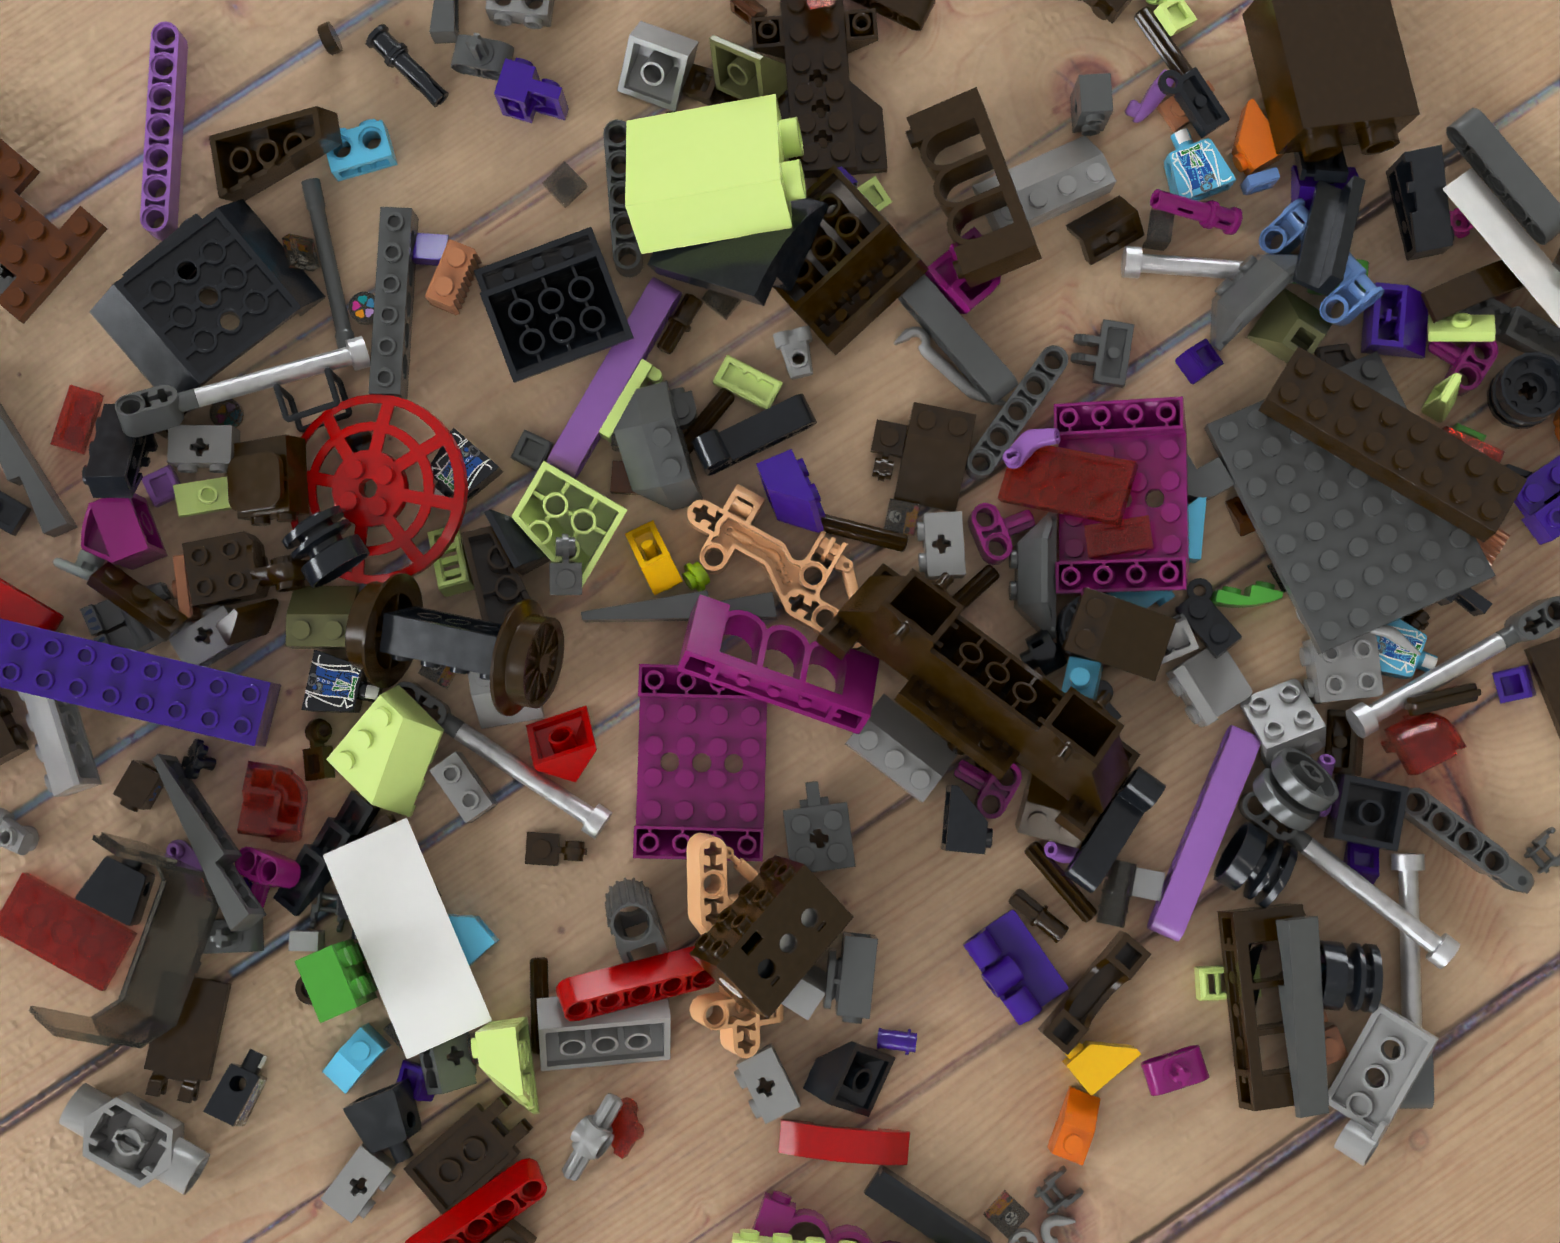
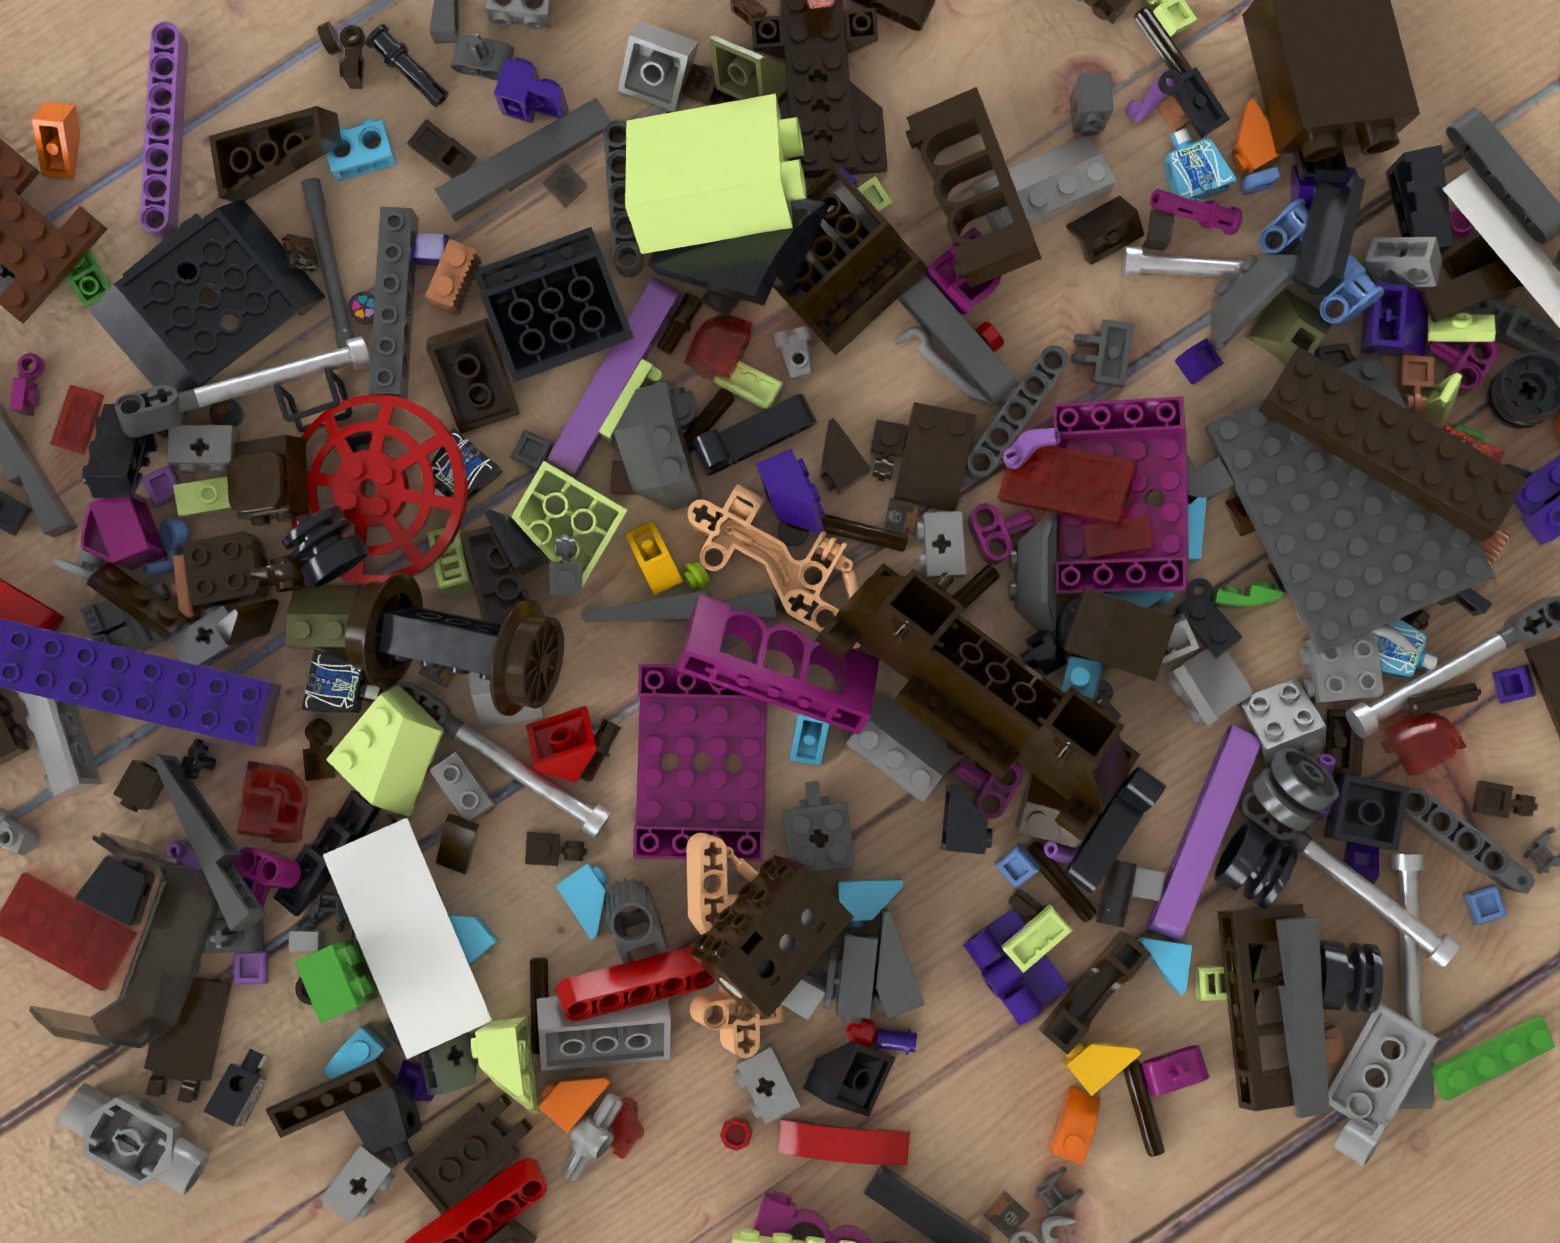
(24, 392): none -> magenta plate
(57, 139): none -> orange slope
(88, 280): none -> bright green slope
(172, 535): none -> medium blue plate
(251, 967): none -> medium lavender tile
(331, 1097): none -> dark brown slope
(353, 64): none -> dark brown plate
(441, 150): none -> dark brown slope
(457, 843): none -> dark brown tile
(472, 375): none -> dark brown slope
(522, 160): none -> dark grey slope
(572, 1098): none -> orange slope
(586, 897): none -> medium azure slope
(604, 738): none -> dark brown axle
(719, 346): none -> clear red brick
(736, 1133): none -> red tile
(792, 535): none -> dark brown tile
(809, 740): none -> medium azure slope
(841, 461): none -> dark brown slope
(862, 1033): none -> red tile
(866, 897): none -> medium azure slope
(893, 976): none -> dark grey slope
(990, 336): none -> red tile
(1018, 865): none -> medium blue tile
(1036, 938): none -> yellowish green plate
(1143, 1109): none -> dark brown axle
(1171, 960): none -> medium azure slope
(1404, 261): none -> light grey brick
(1418, 375): none -> nougat plate
(1470, 257): none -> dark brown slope
(1485, 904): none -> medium blue tile
(1492, 1057): none -> bright green plate
(1496, 800): none -> dark brown plate

